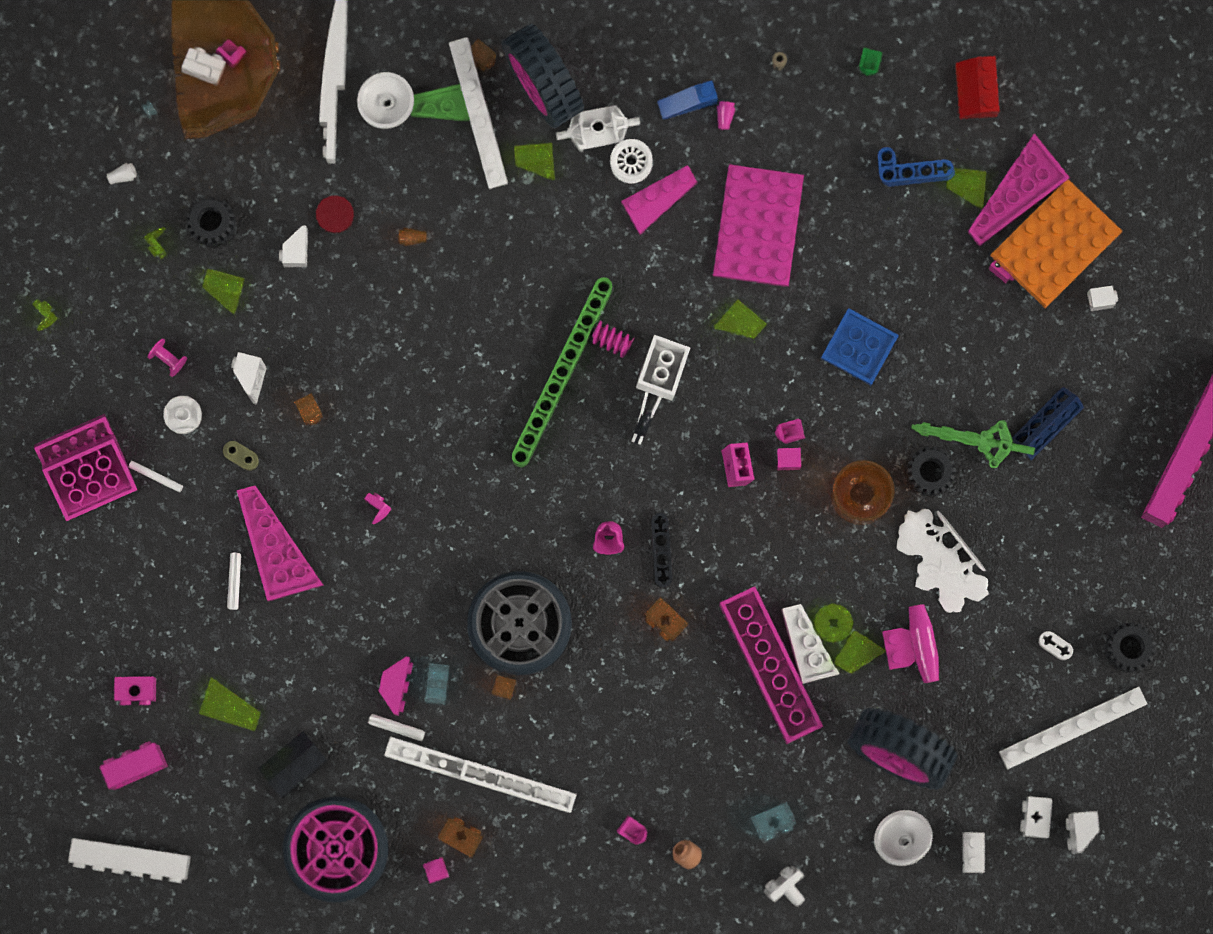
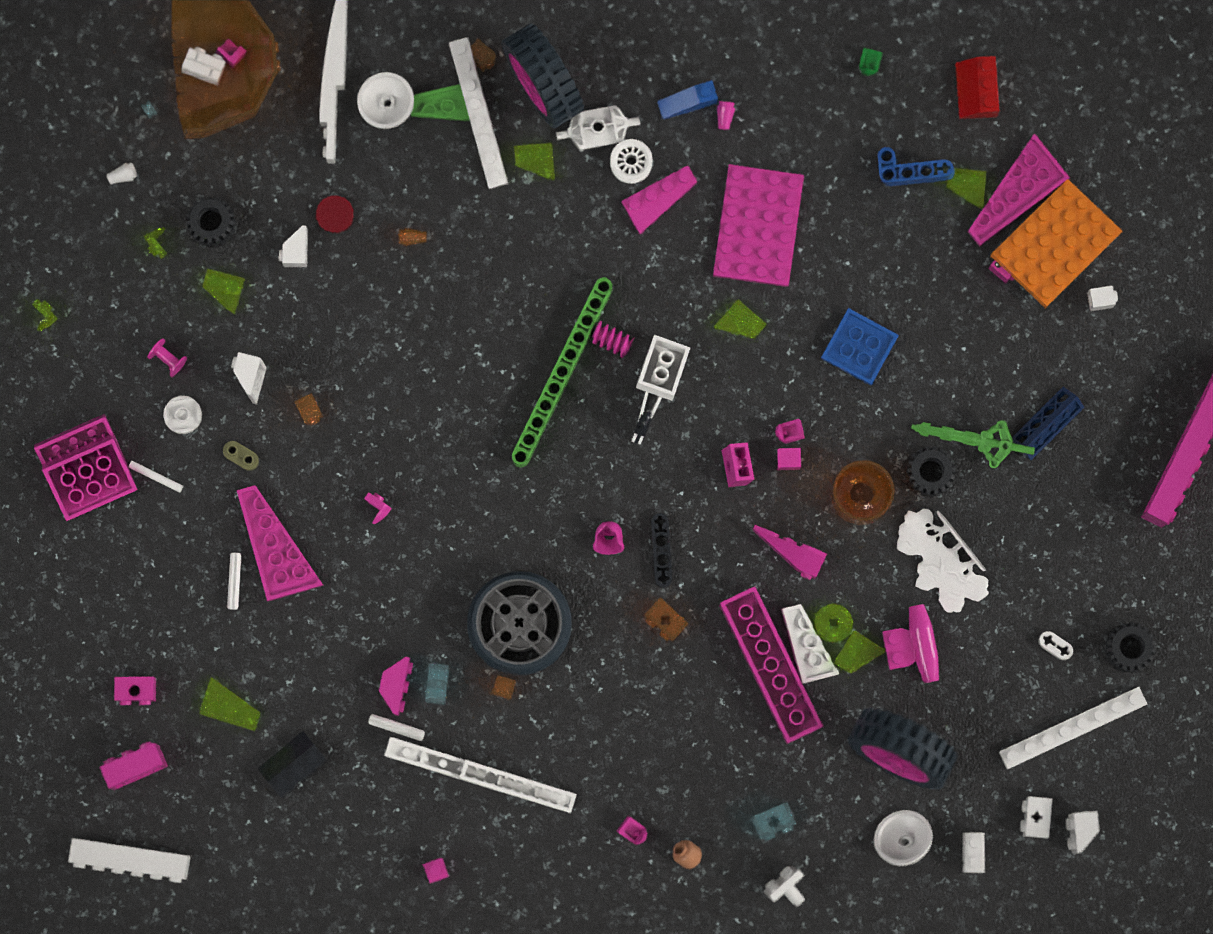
(335, 869): wheel -> none
(466, 846): clear orange brick -> none
(776, 57): dark tan pin -> none
(802, 558): none -> dark pink wedge

